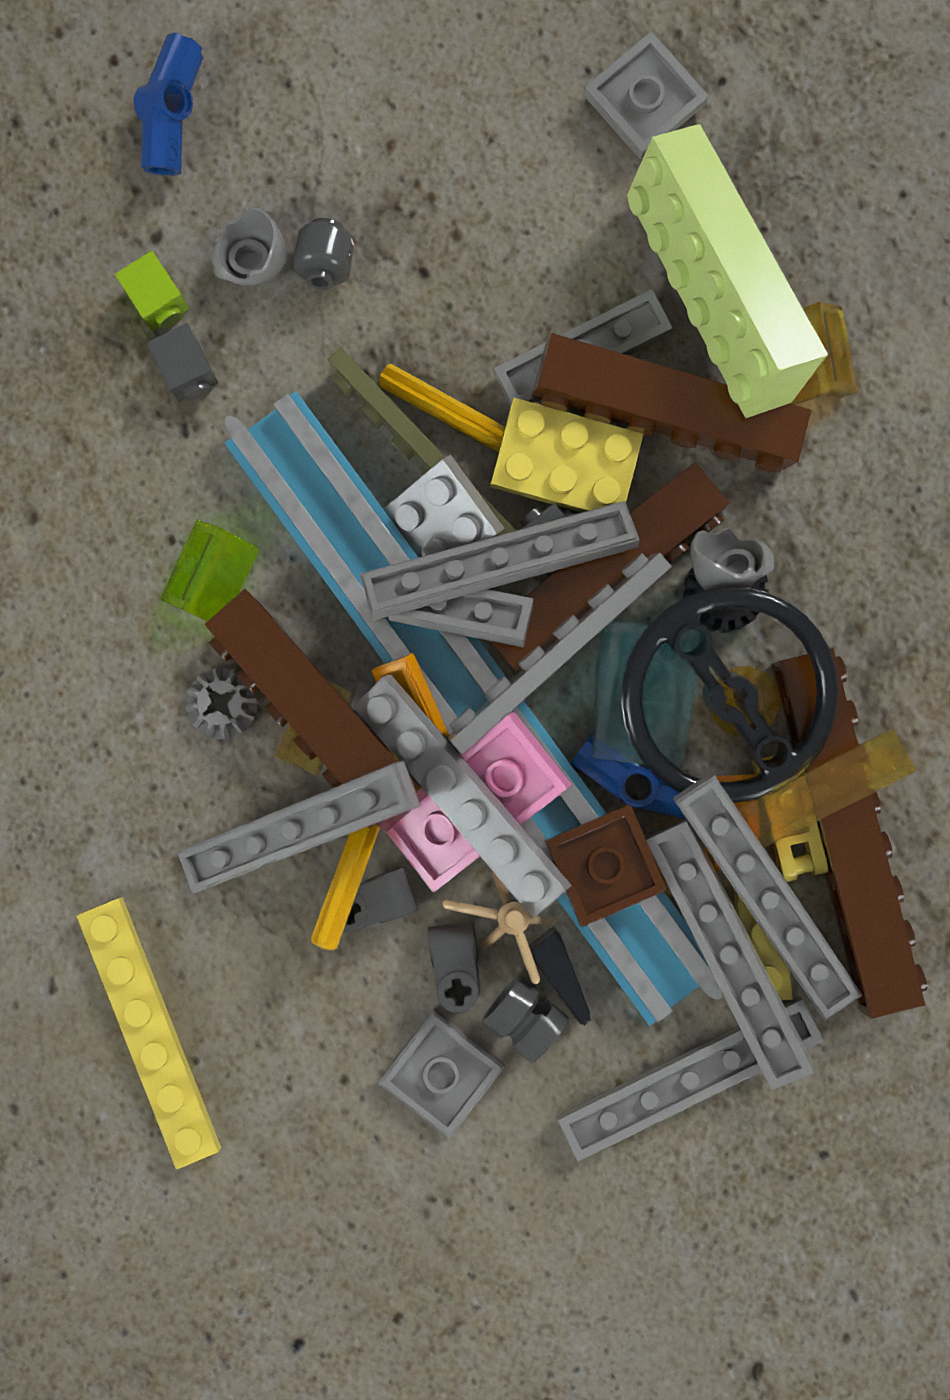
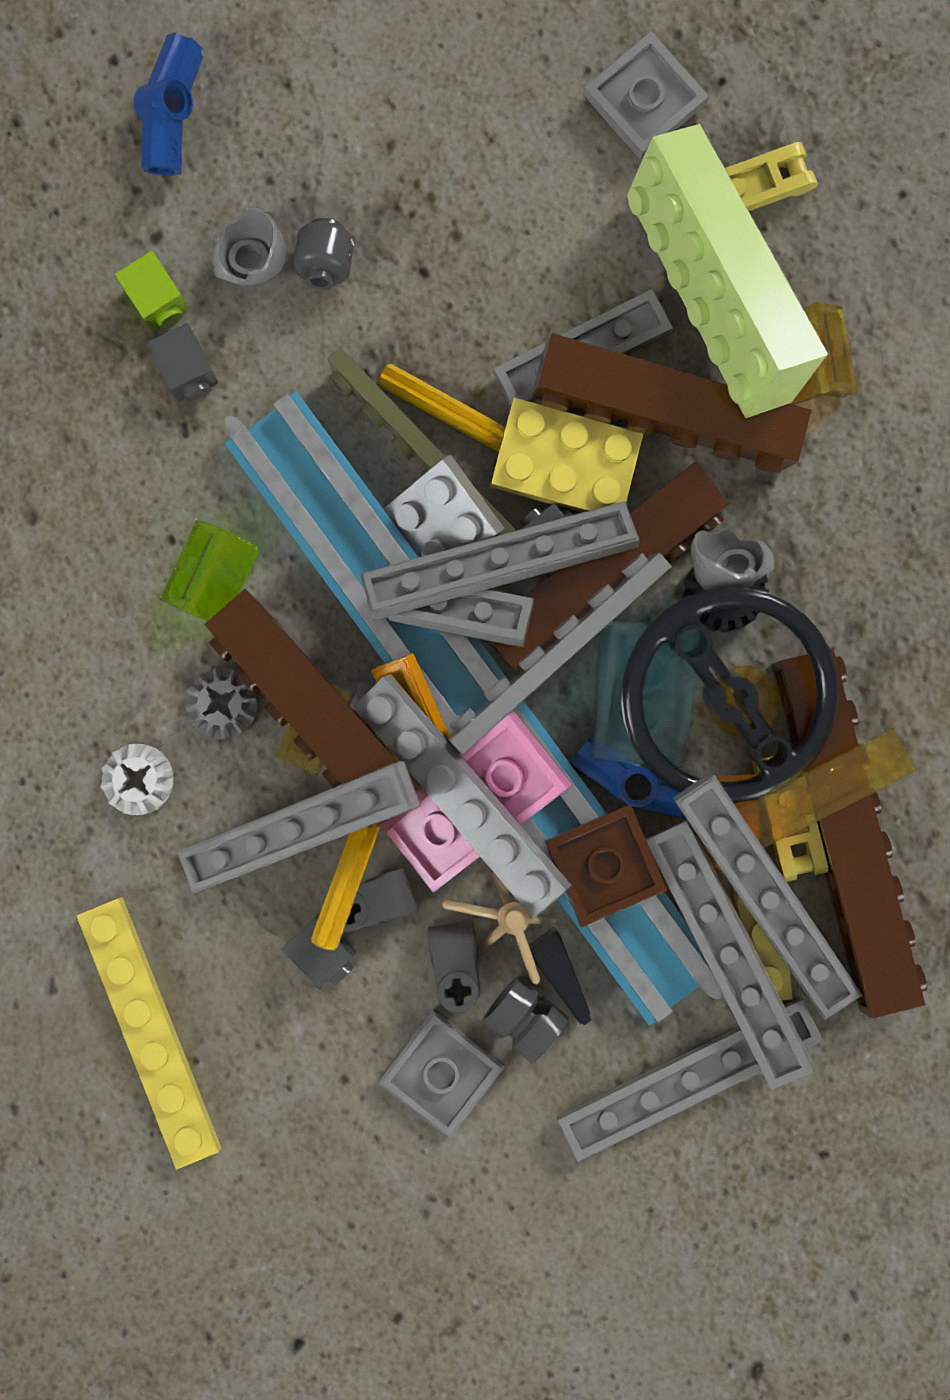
(157, 781): none -> white gear
(318, 963): none -> dark grey brick
(760, 180): none -> light yellow plate

